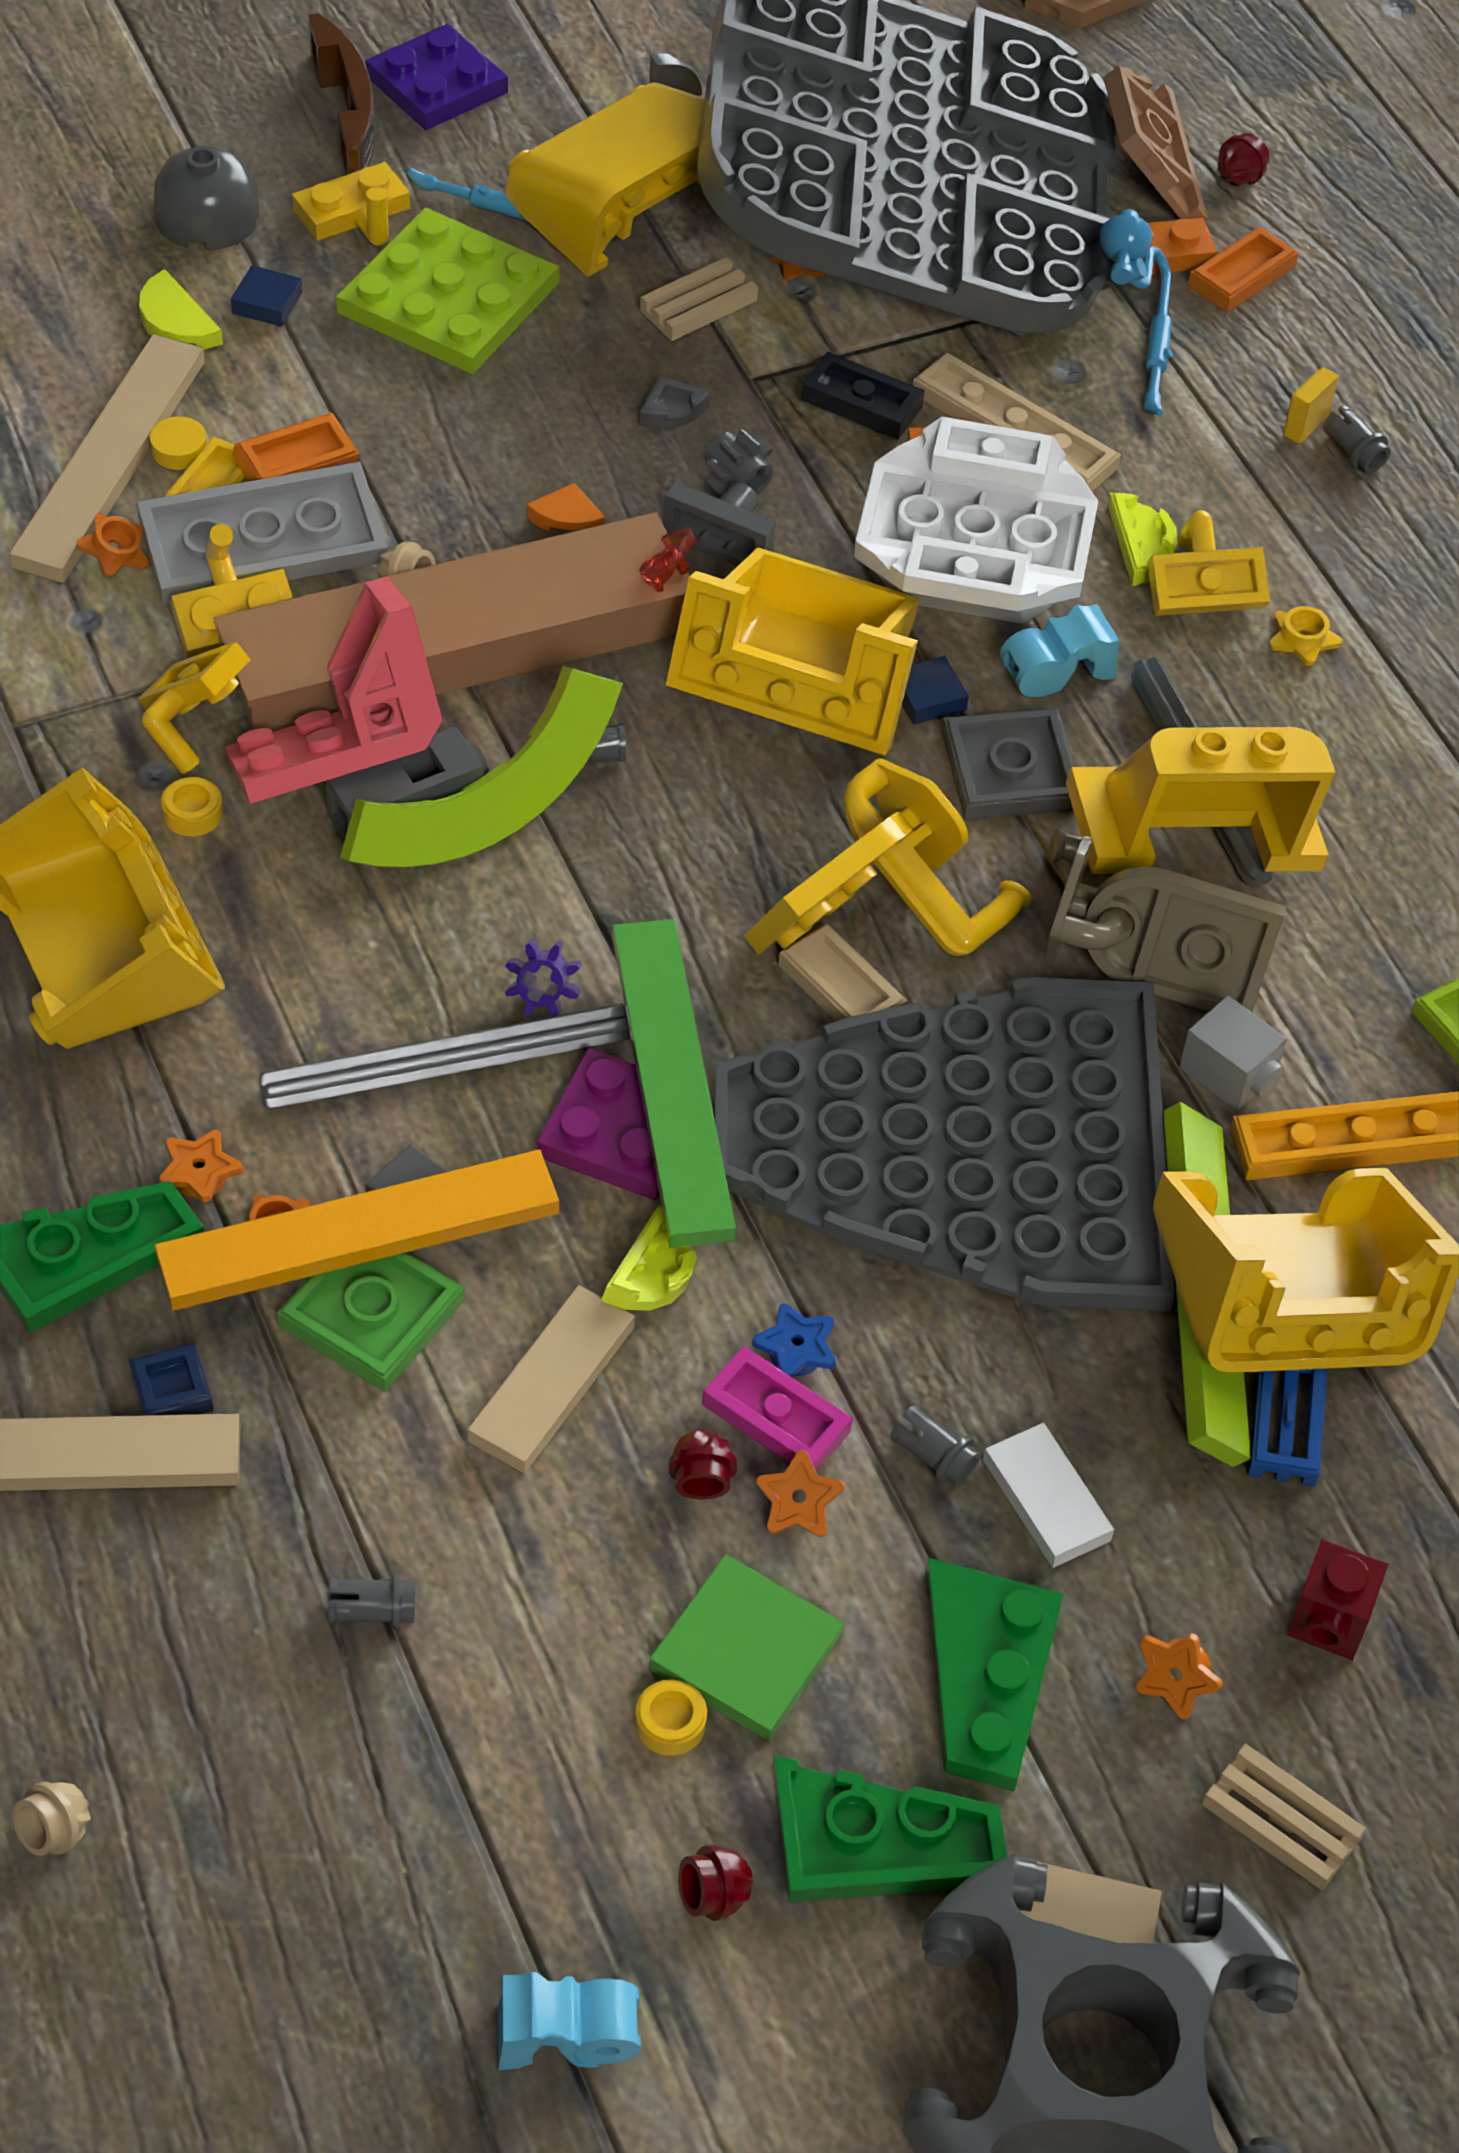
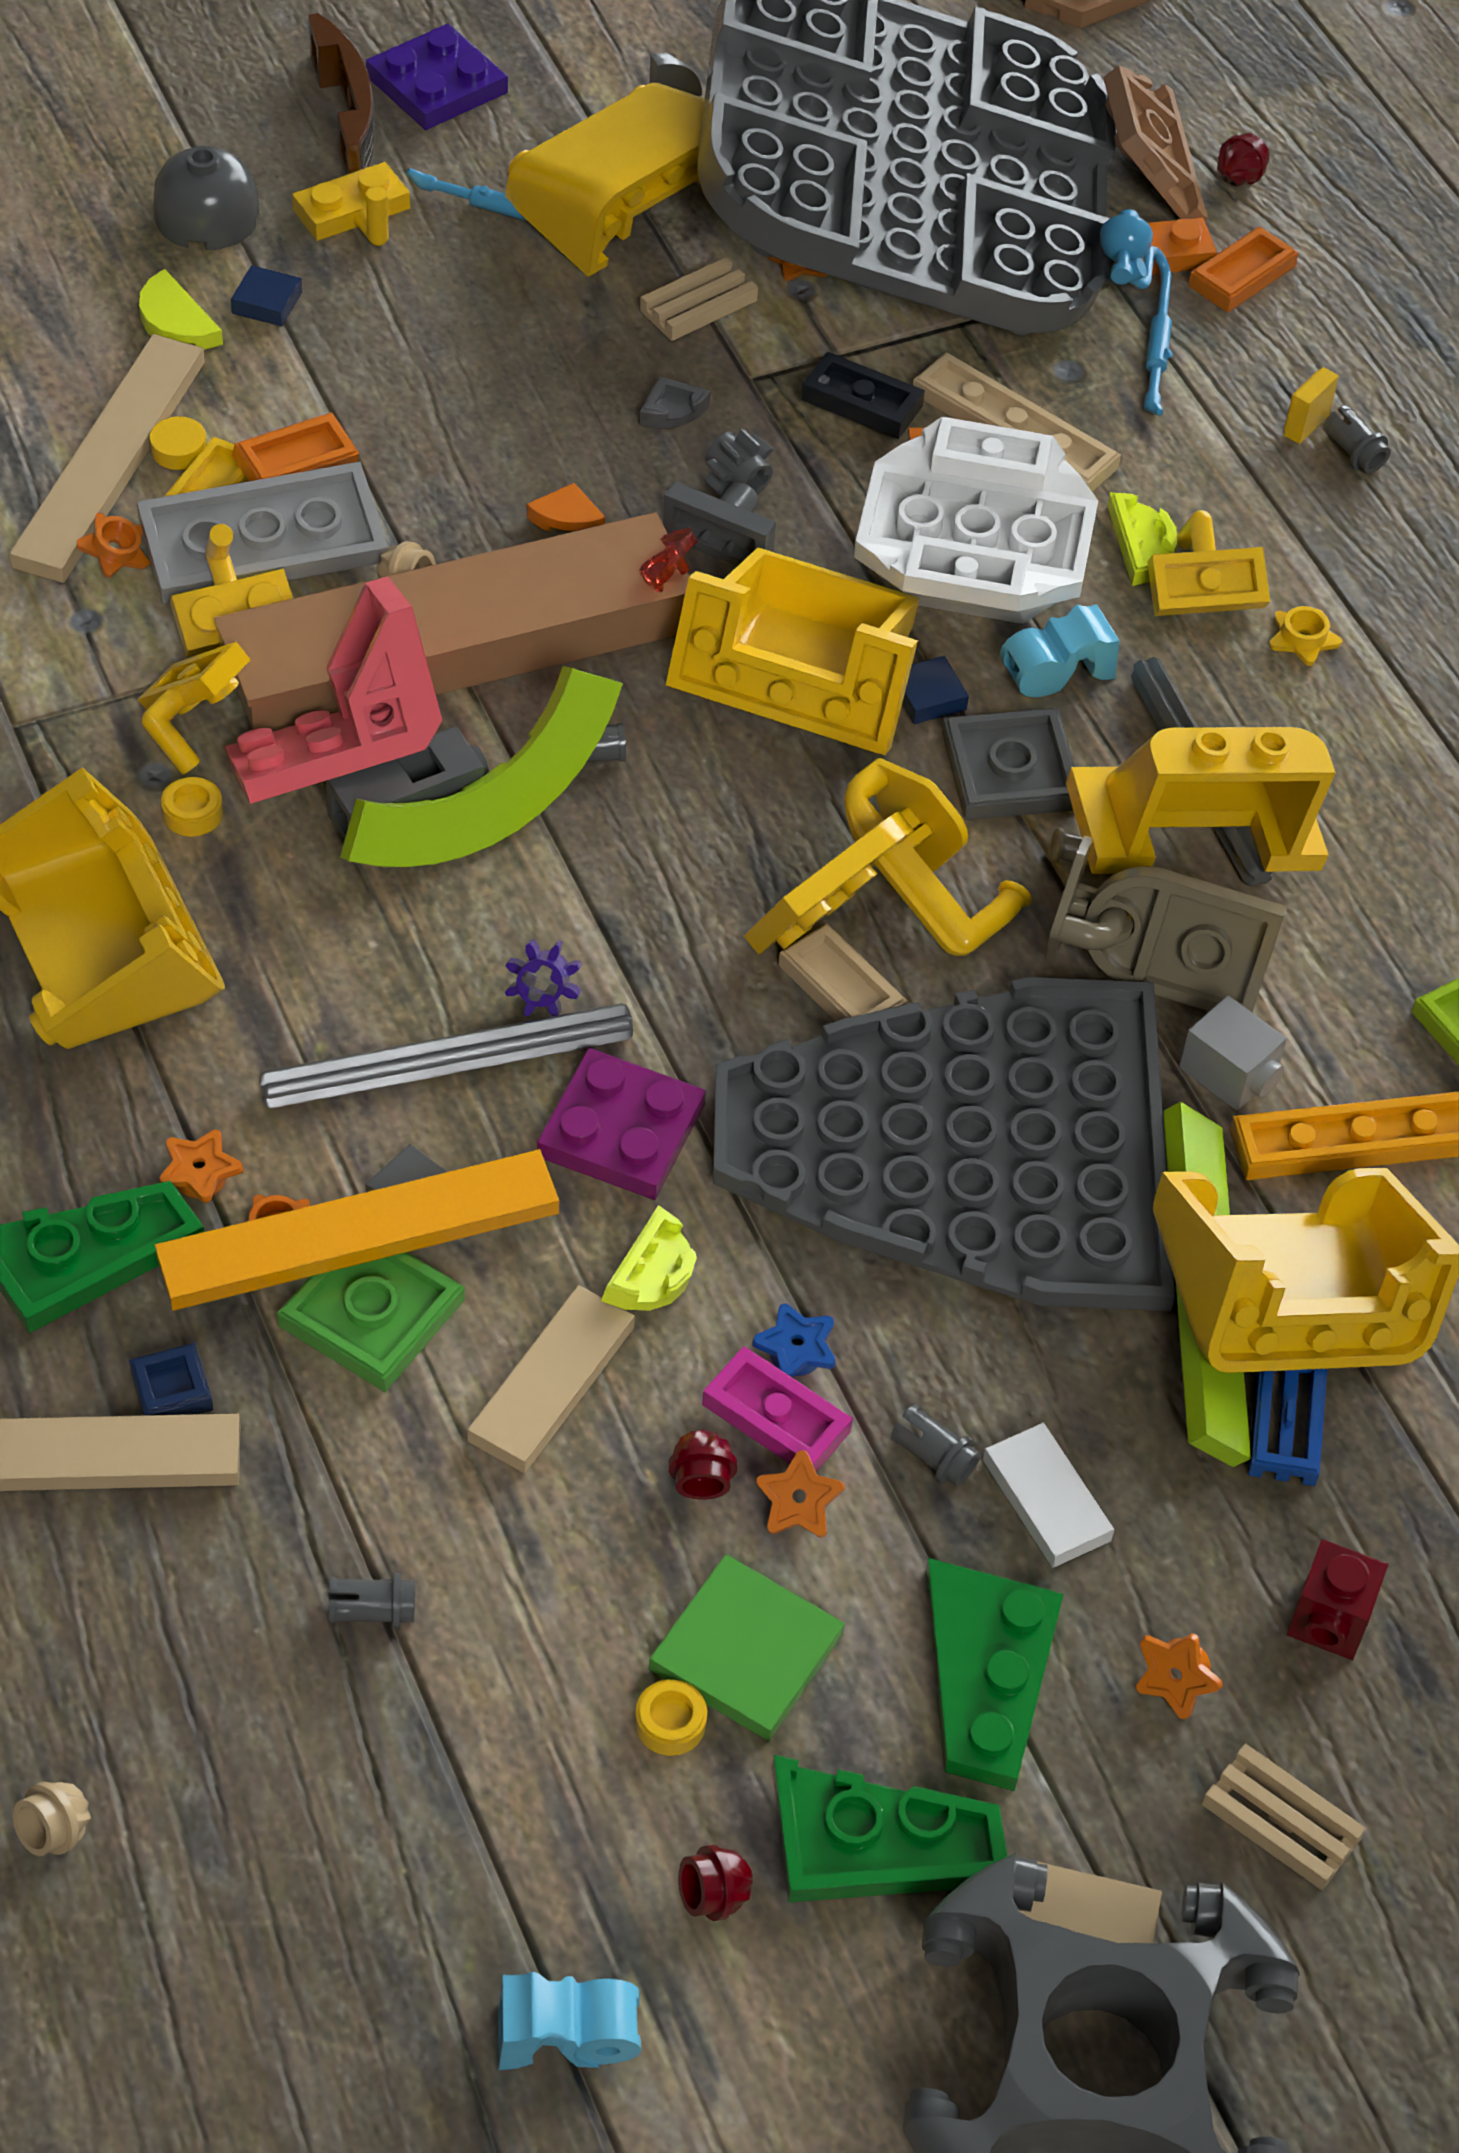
(448, 290): lime plate -> none
(673, 1084): bright green tile -> none

